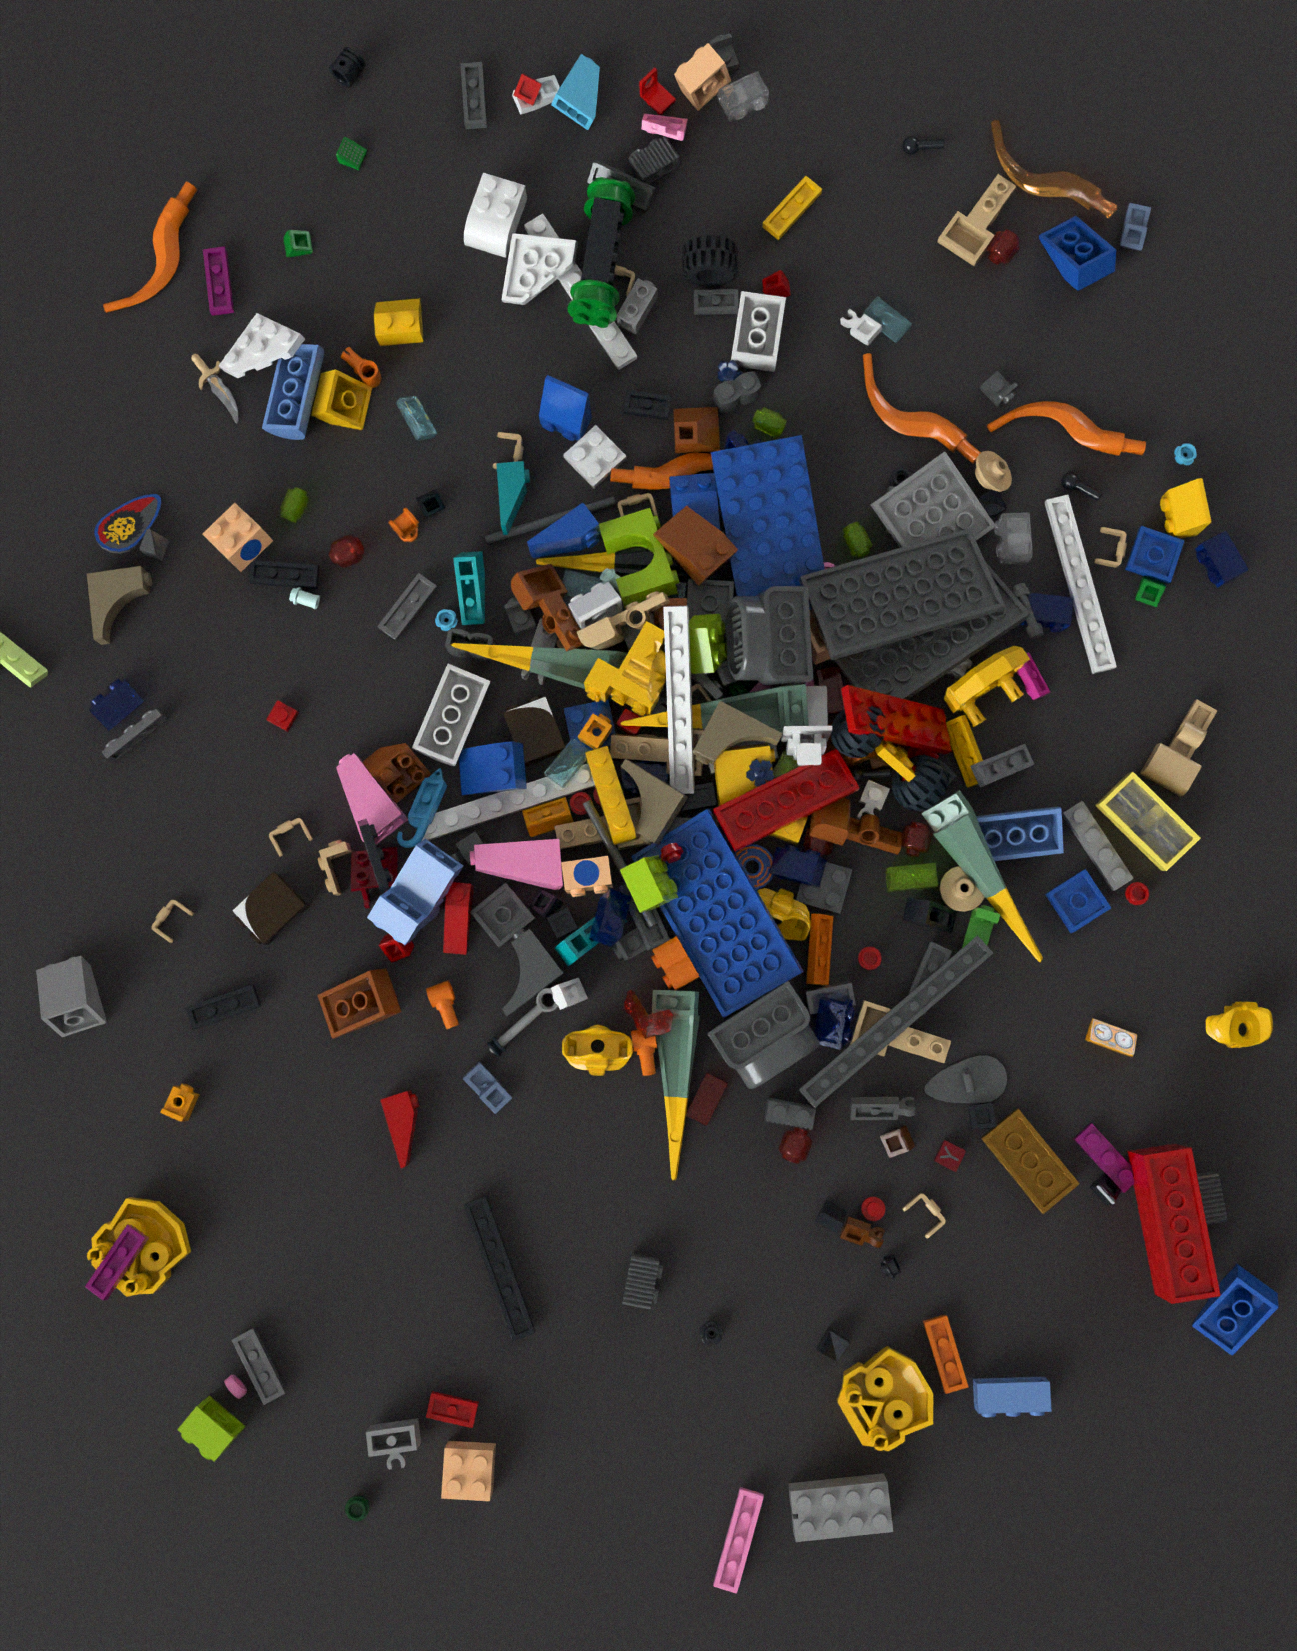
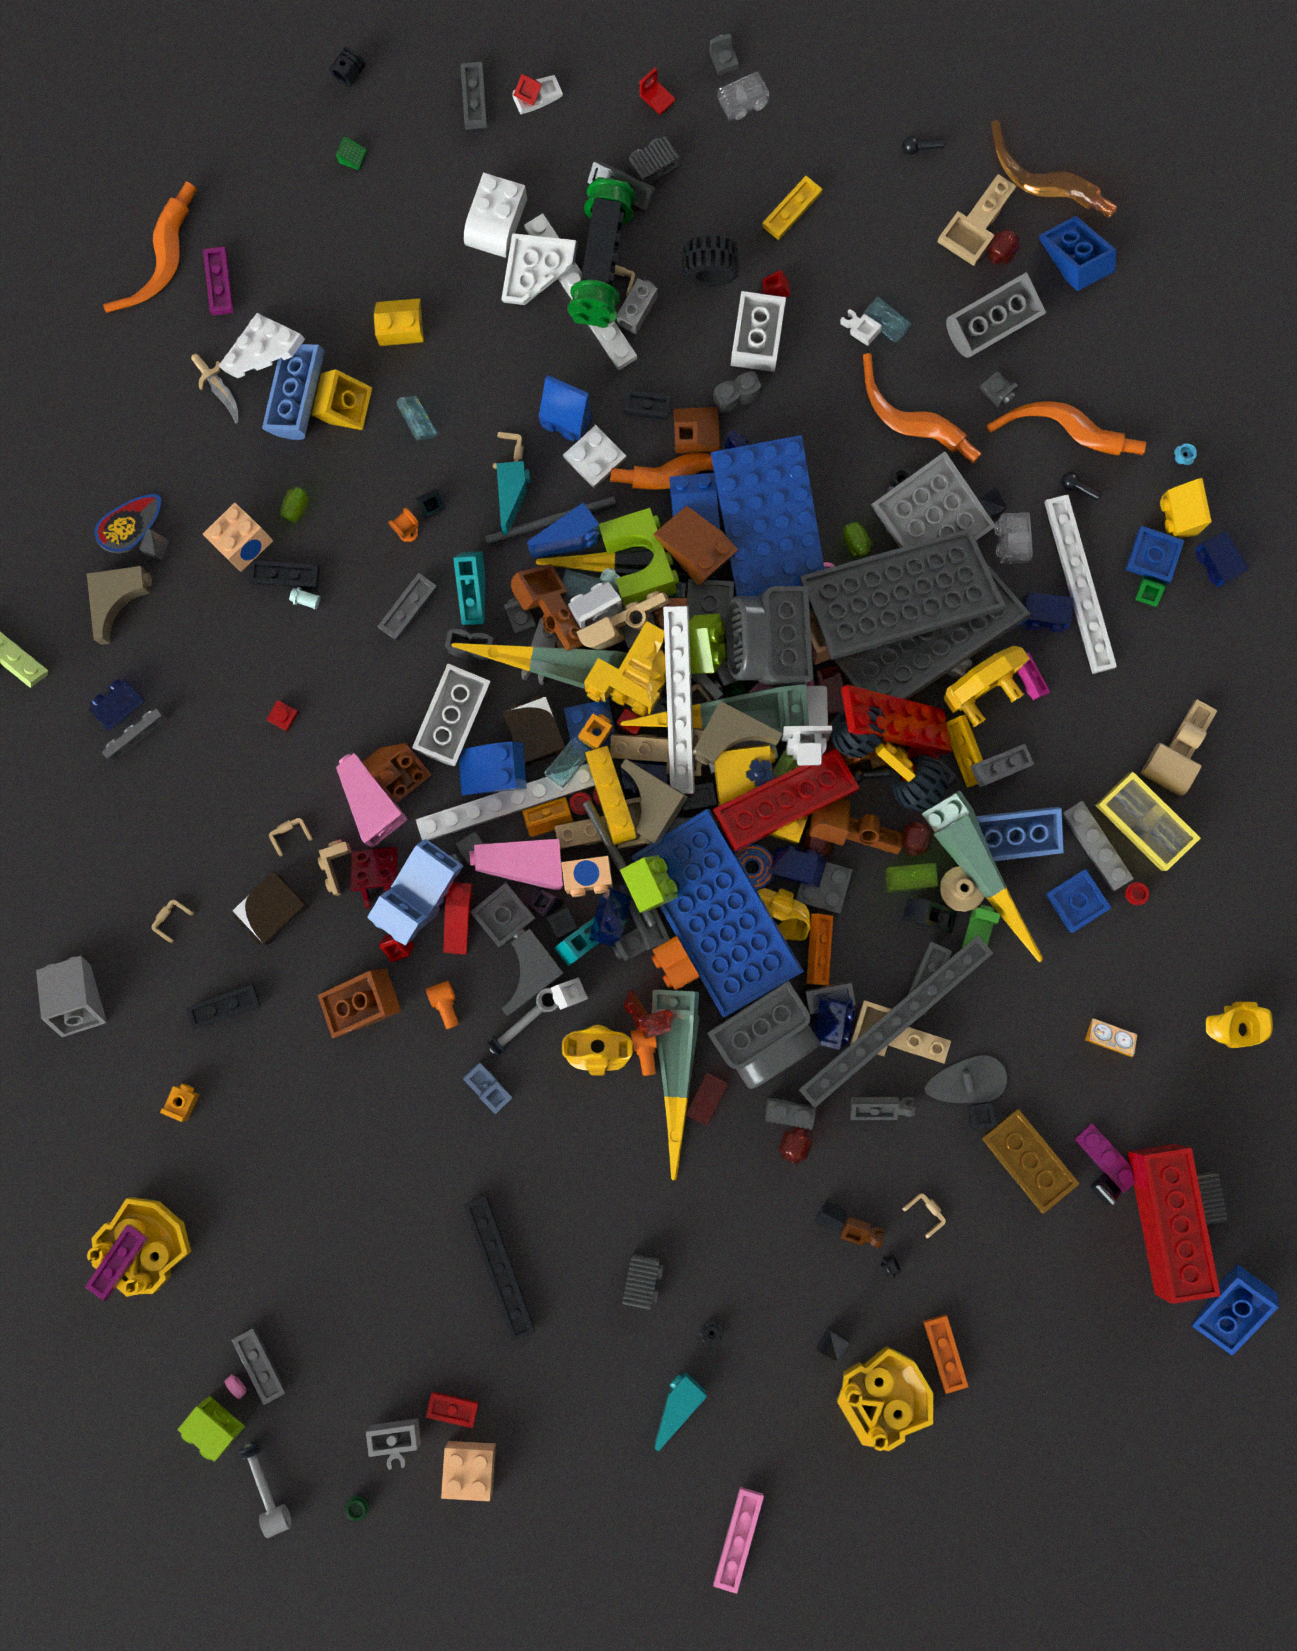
(276, 1518): none -> light grey piece
(297, 243): green slope -> none
(346, 551): clear red head -> none
(362, 367): orange pin -> none
(375, 854): black plate -> none
(401, 1119): red slope -> none
(424, 807): dark azure plate -> none
(442, 615): medium azure plate -> none
(579, 92): medium azure slope -> none
(635, 499): tan piece -> none
(665, 126): bright pink wing -> none
(671, 852): red plate -> none
(681, 1402): none -> teal slope
(702, 76): light nougat brick -> none
(716, 301): dark grey plate -> none
(729, 371): dark blue plant -> none
(769, 421): clear neon green brick -> none
(840, 1507): light grey piece -> none
(869, 958): red plate -> none
(873, 797): white plate -> none
(873, 1208): red plate -> none
(897, 1141): reddish brown slope -> none
(949, 1155): dark red tile -> none
(992, 471): tan piece -> none
(994, 316): none -> light grey brick
(1012, 1396): medium blue brick -> none
(1034, 629): dark grey bar -> none
(1121, 548): tan piece -> none
(1135, 226): sand blue slope -> none

